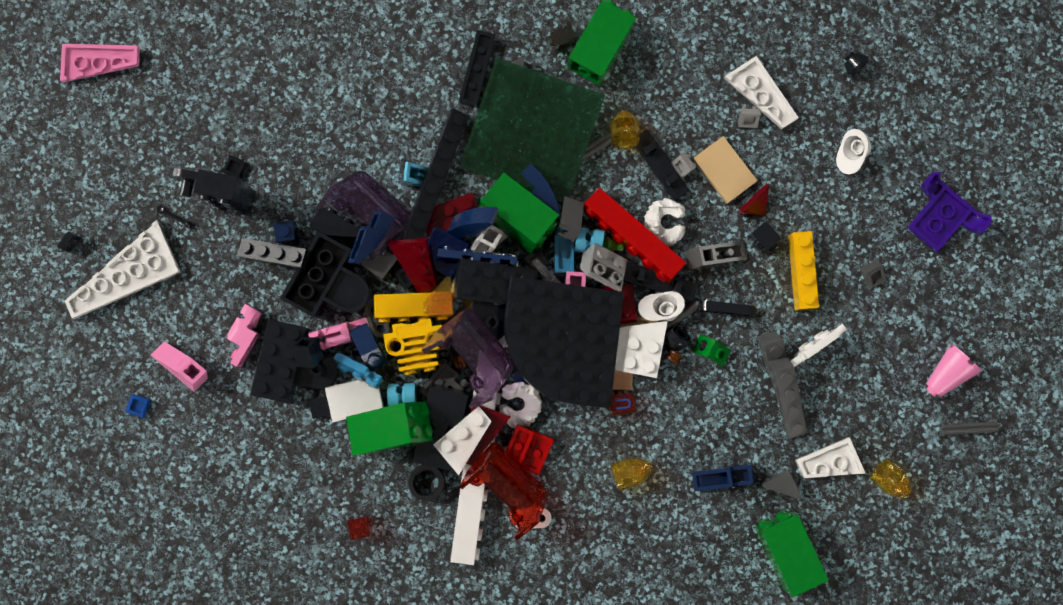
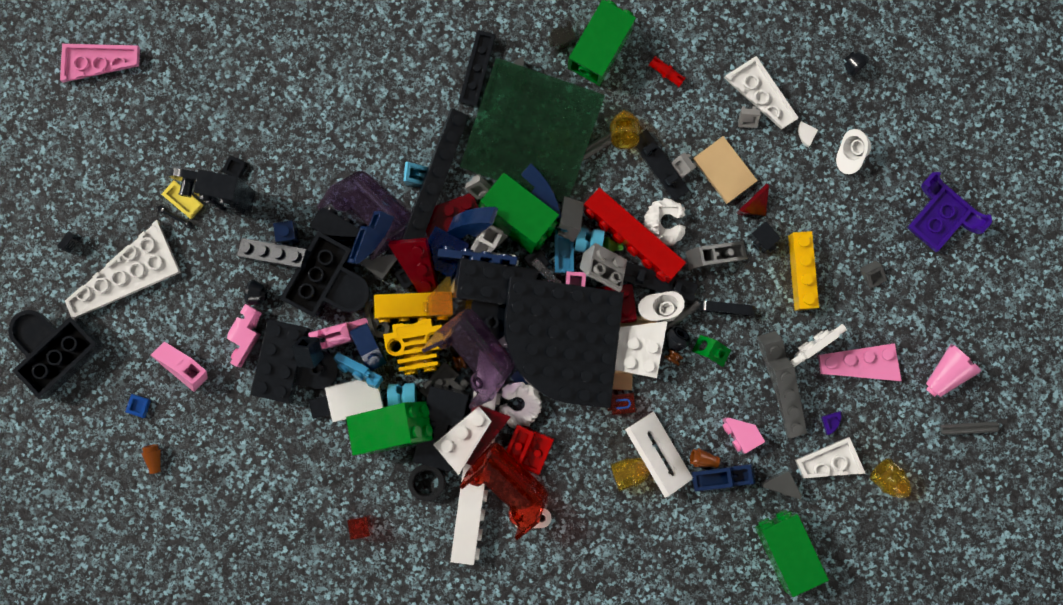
(50, 352): none -> black brick
(152, 458): none -> dark orange cone
(187, 205): none -> light yellow tile
(255, 293): none -> black cone
(478, 187): none -> light grey tile
(639, 436): none -> white piece
(667, 71): none -> red pin
(701, 458): none -> dark orange cone
(745, 435): none -> bright pink slope
(806, 133): none -> white tile
(831, 422): none -> dark purple tile
(869, 362): none -> bright pink wing

